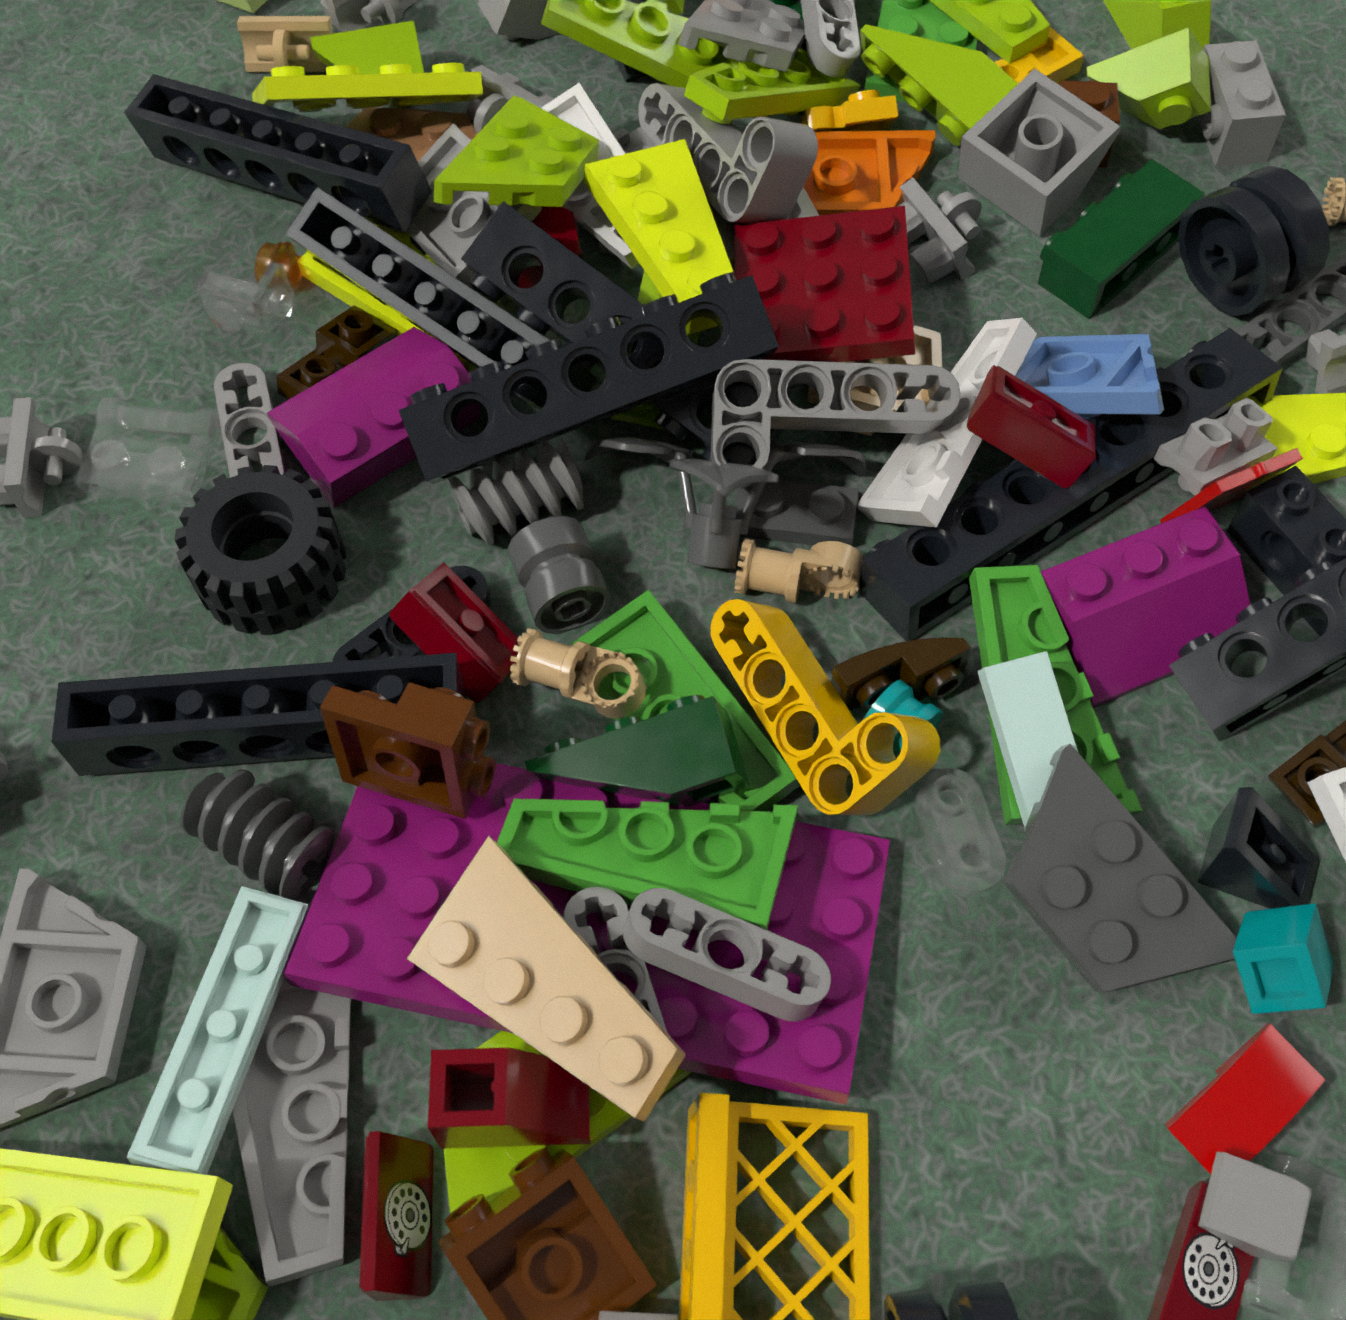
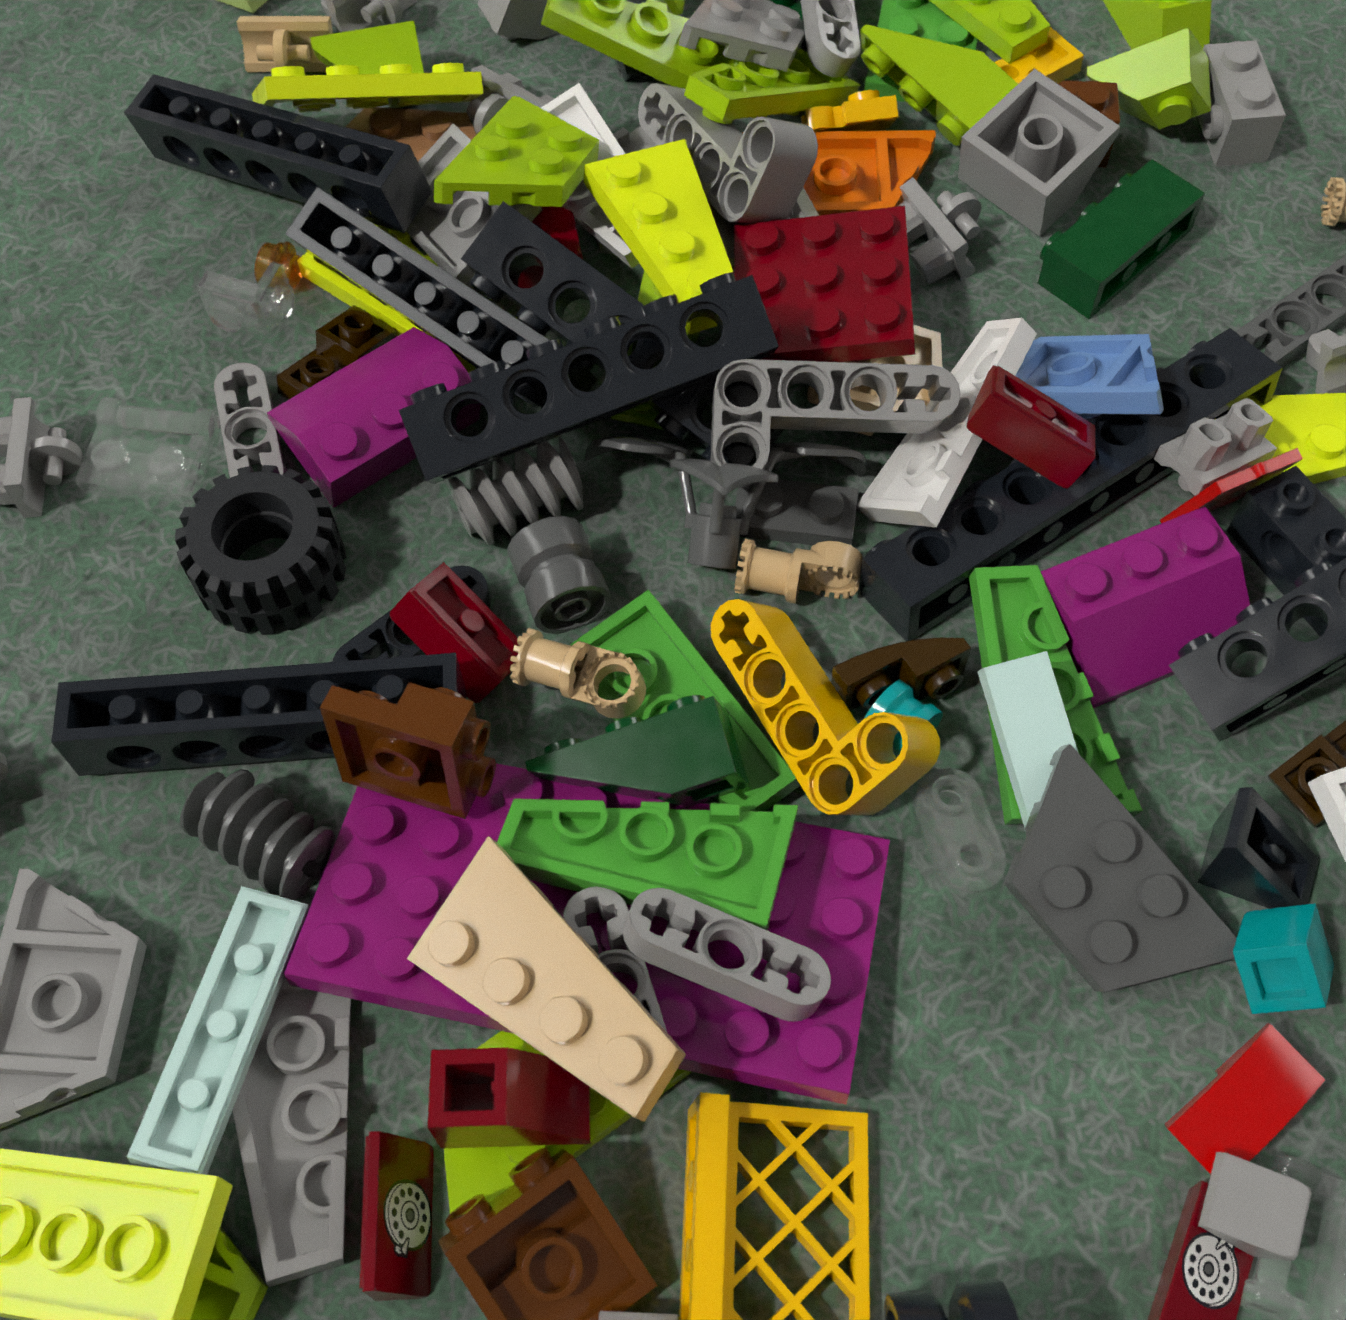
(1254, 240): black wheel -> none

